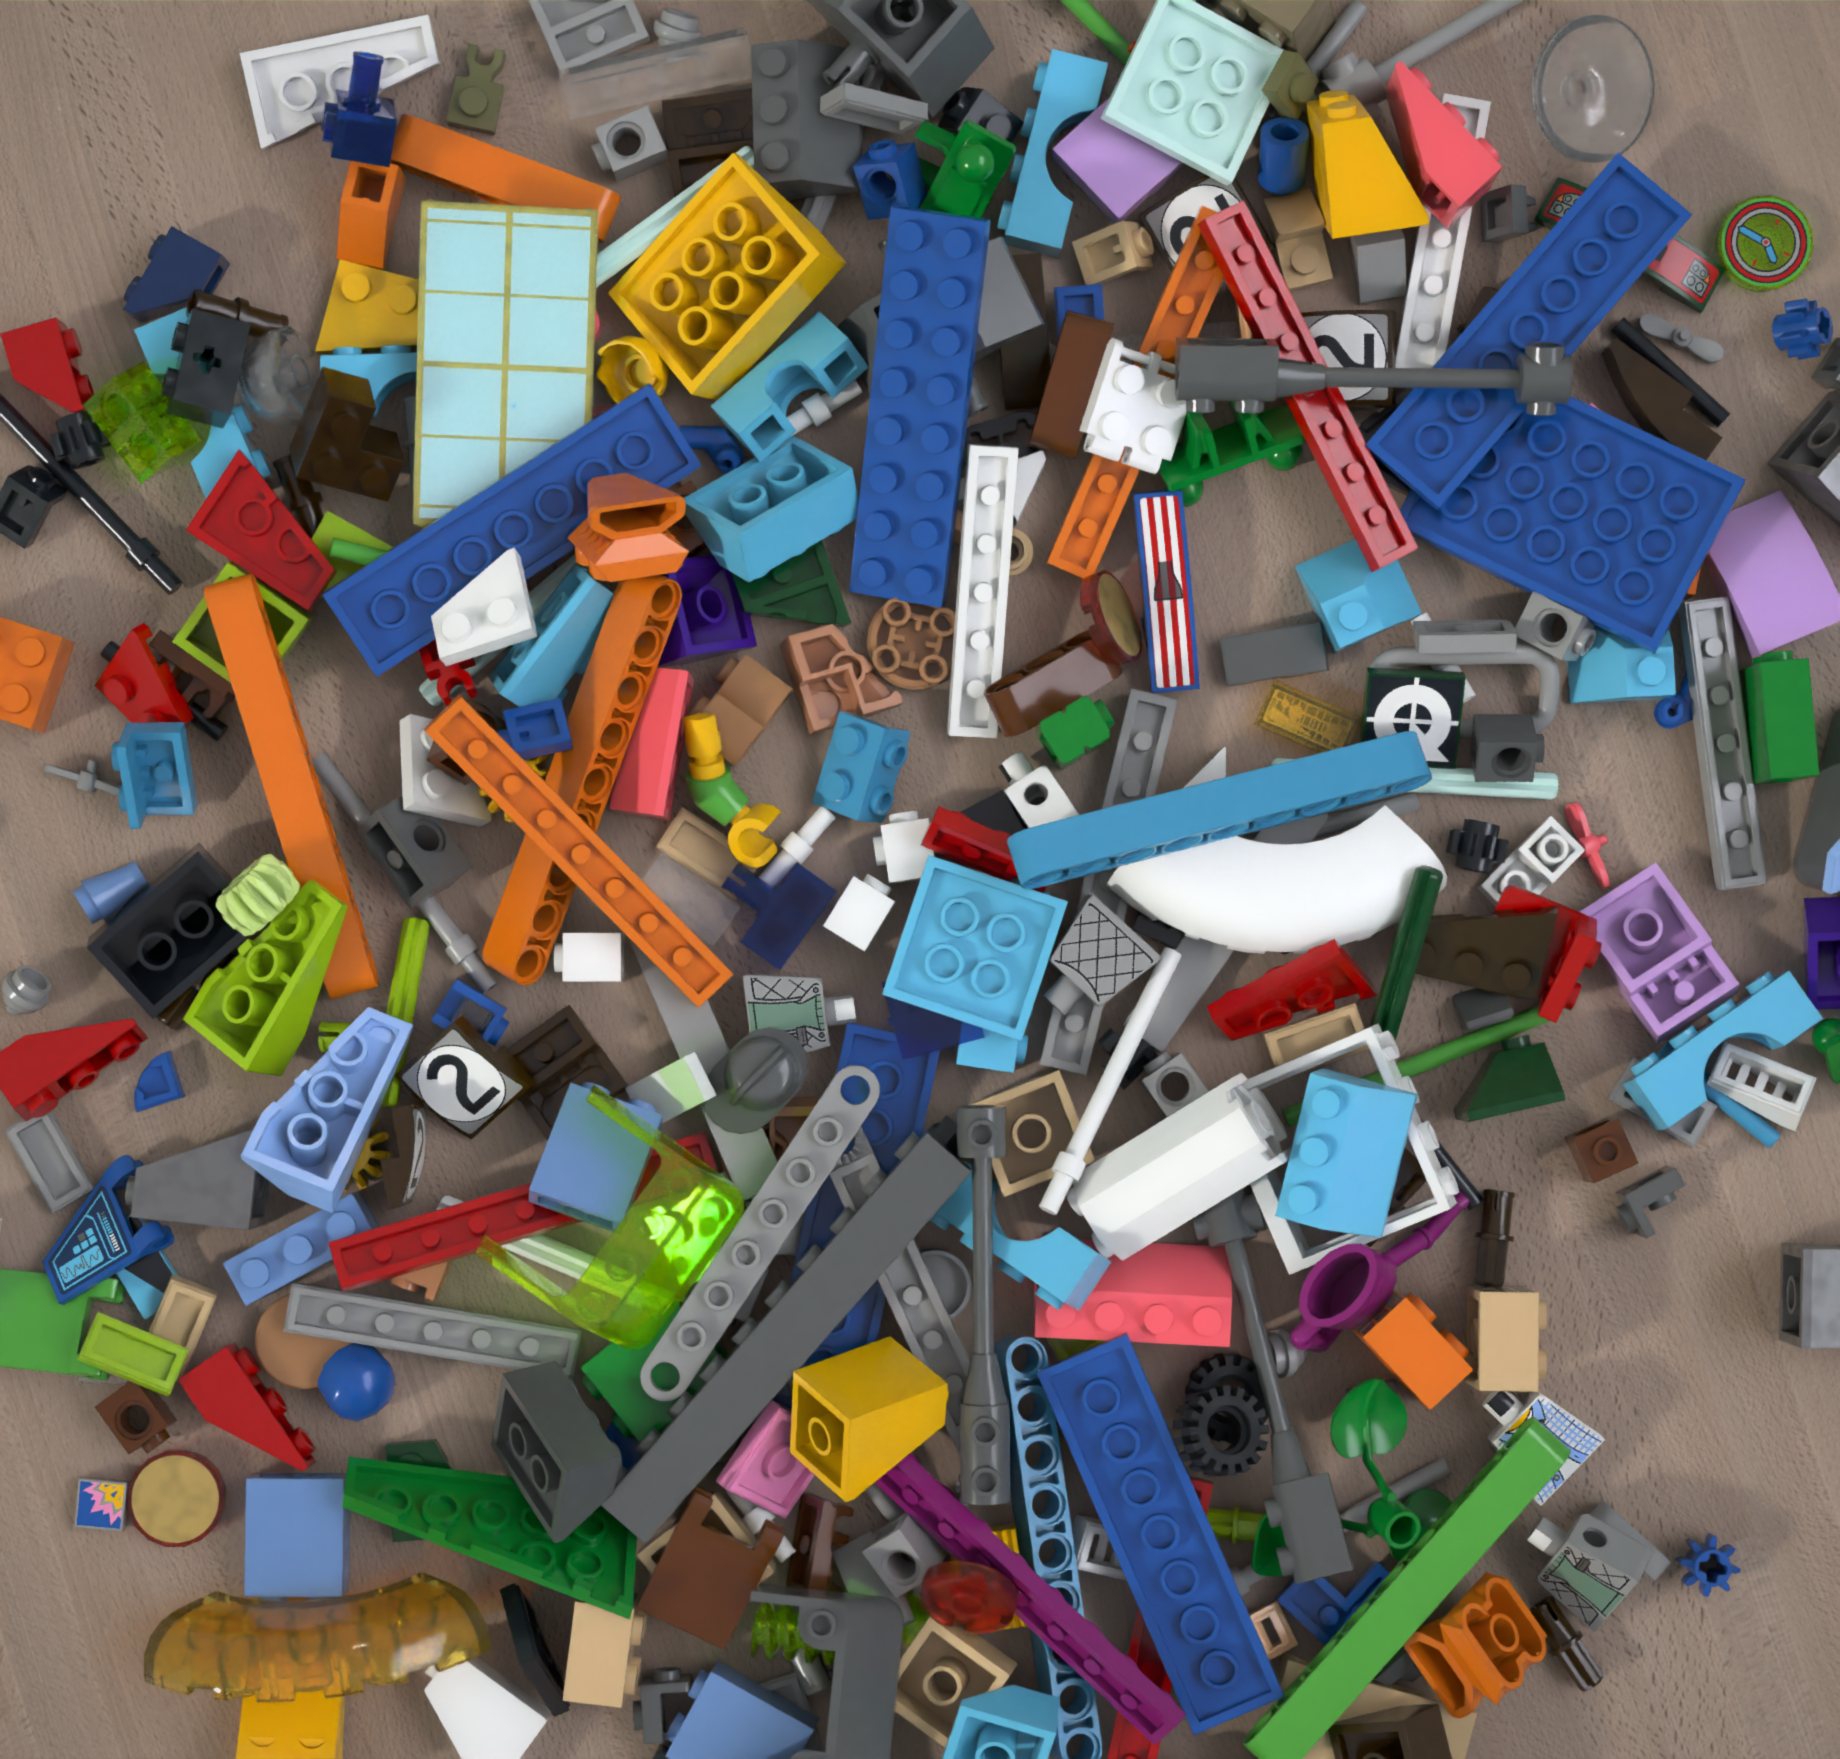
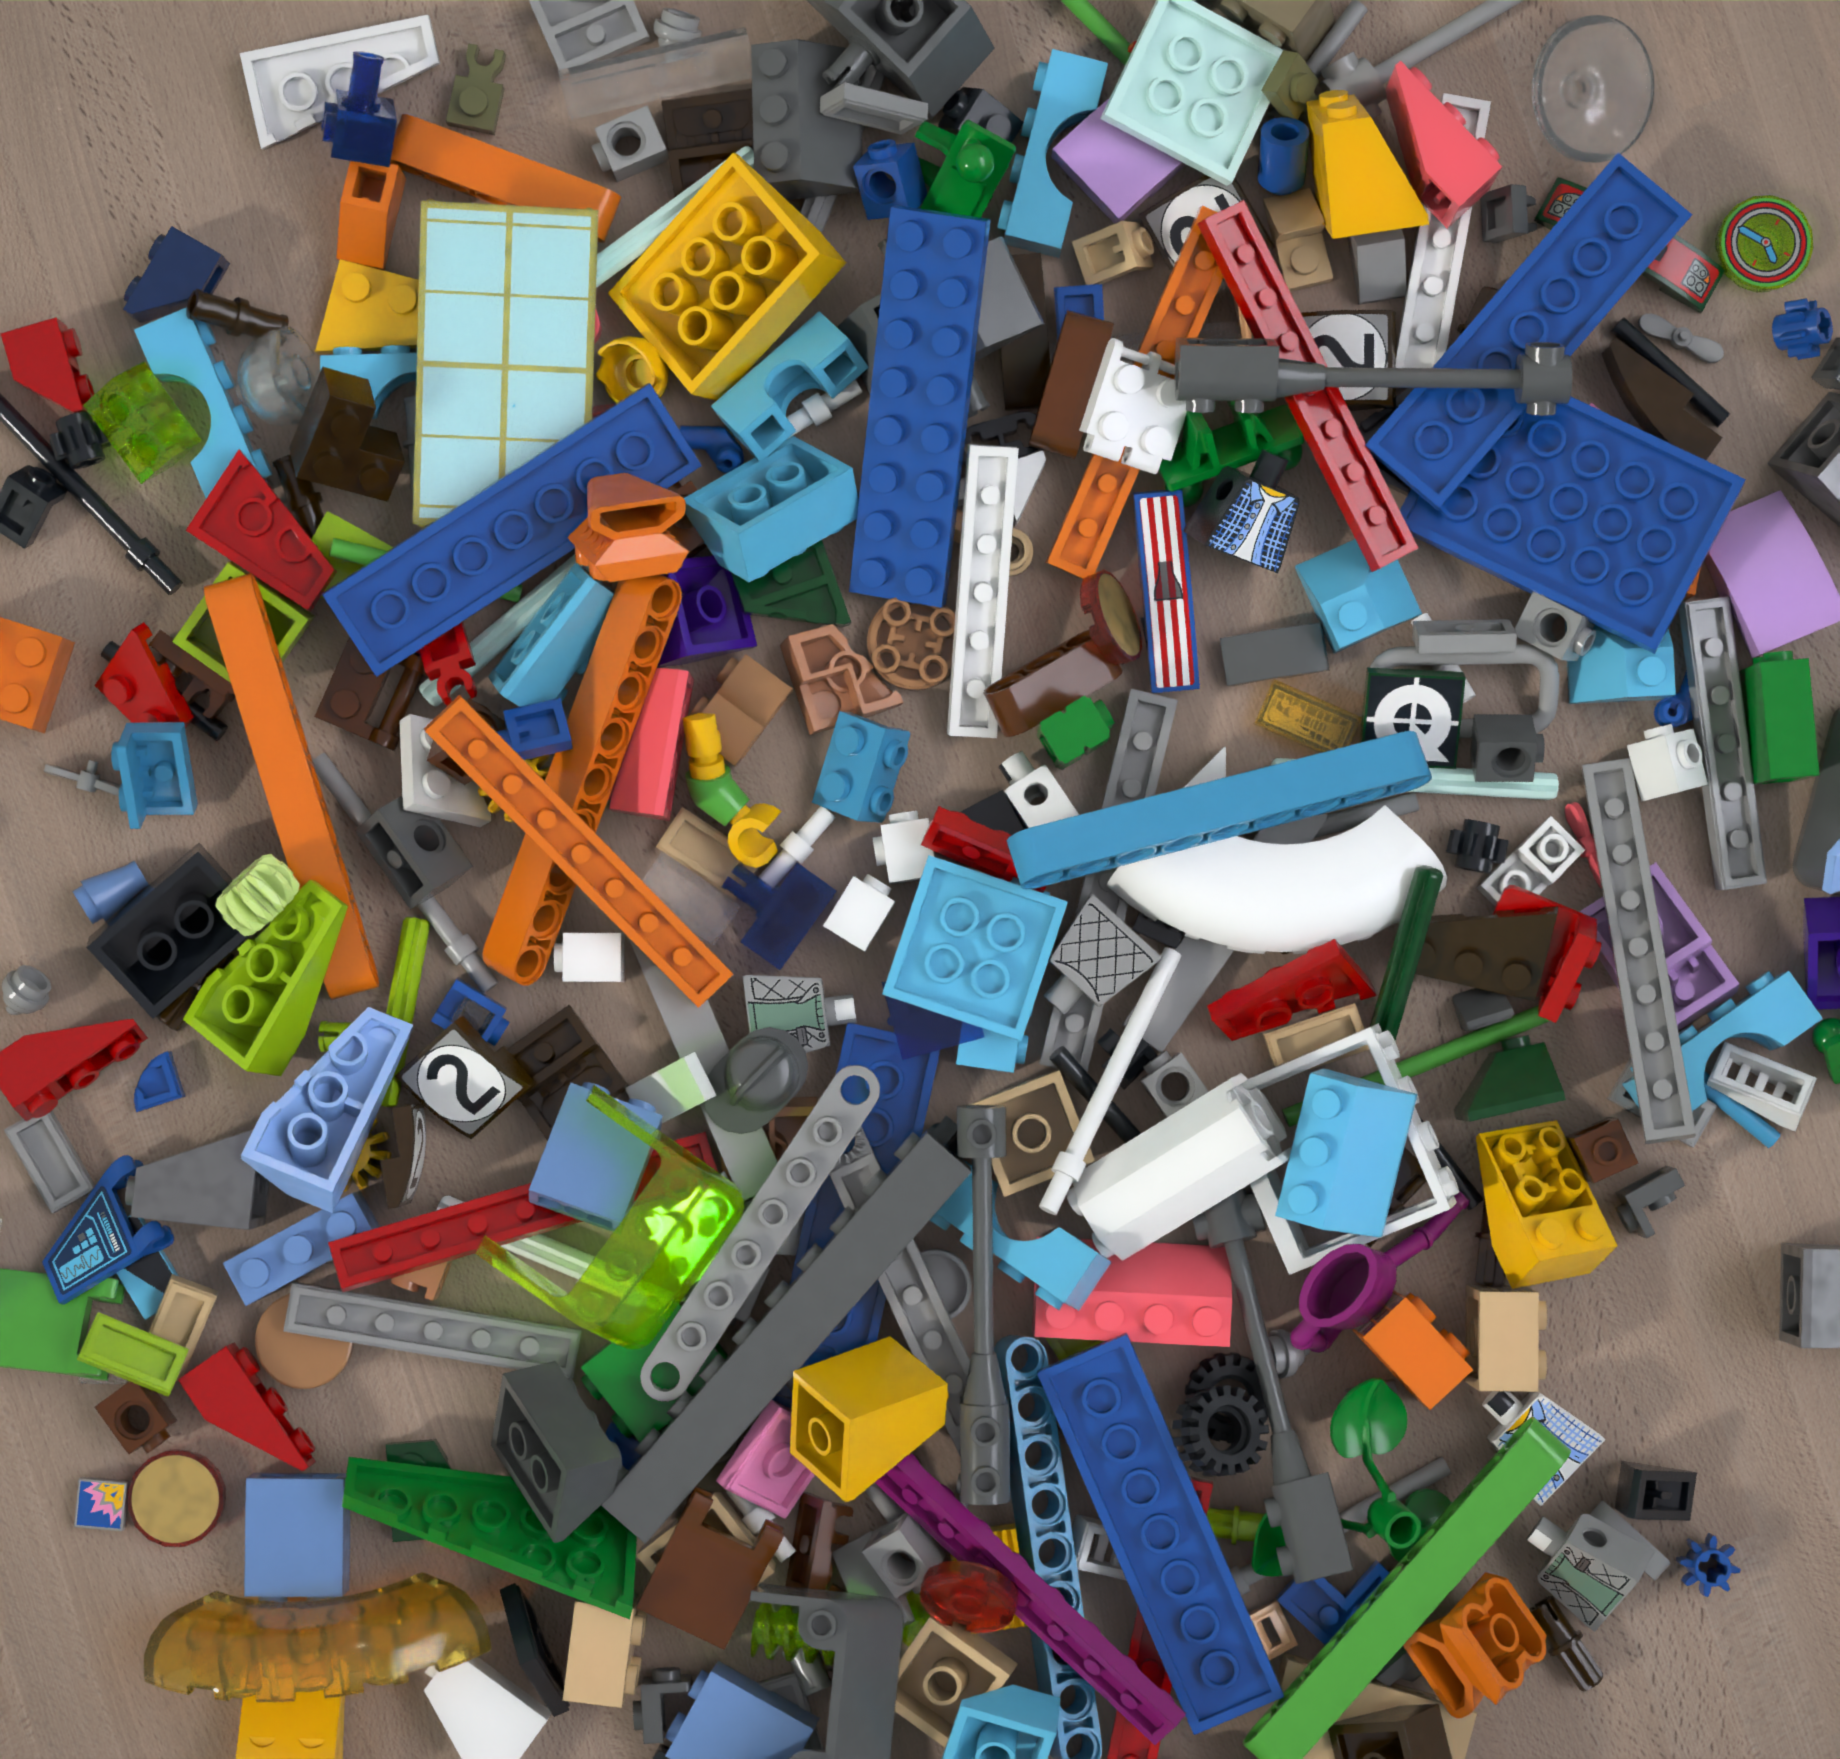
(220, 344): black brick -> none
(355, 691): none -> reddish brown plate
(357, 1382): blue hair -> none
(486, 613): white wing -> none
(1086, 1086): none -> black bar
(1248, 513): none -> torso
(1540, 1206): none -> yellow slope
(1638, 952): none -> light grey plate
(1655, 1492): none -> black slope
(1667, 762): none -> white brick

